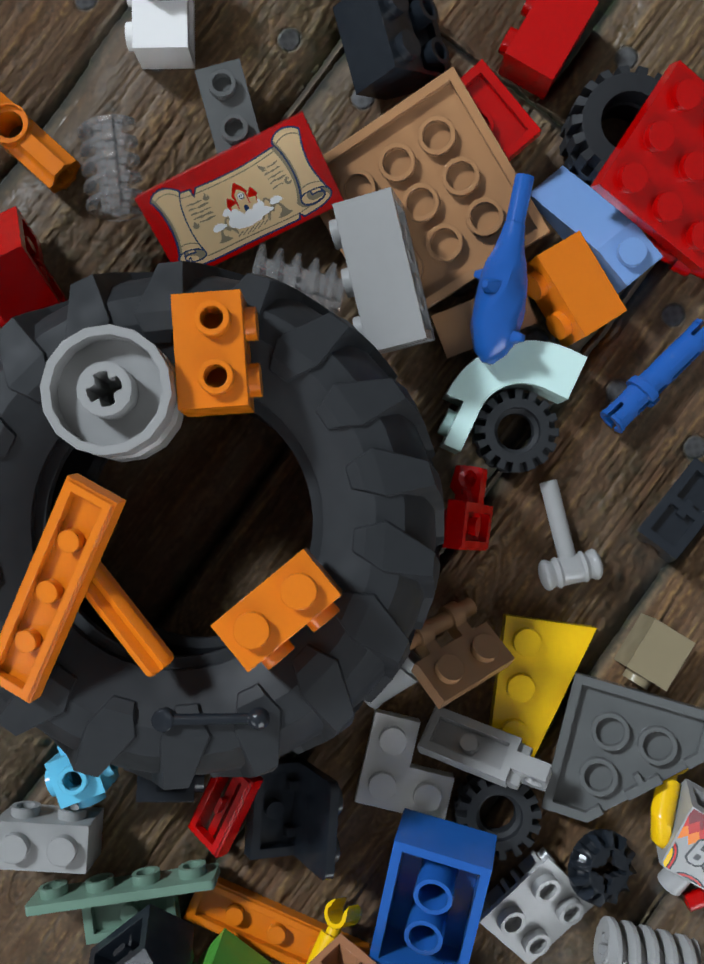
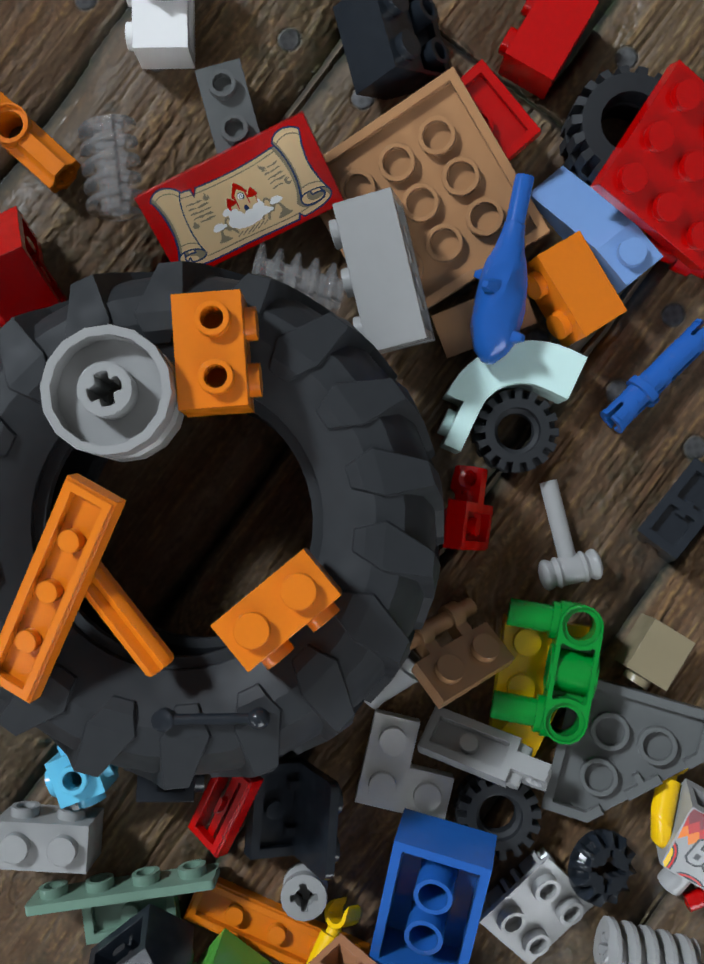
(304, 881): none -> light grey wheel
(569, 670): none -> green piece

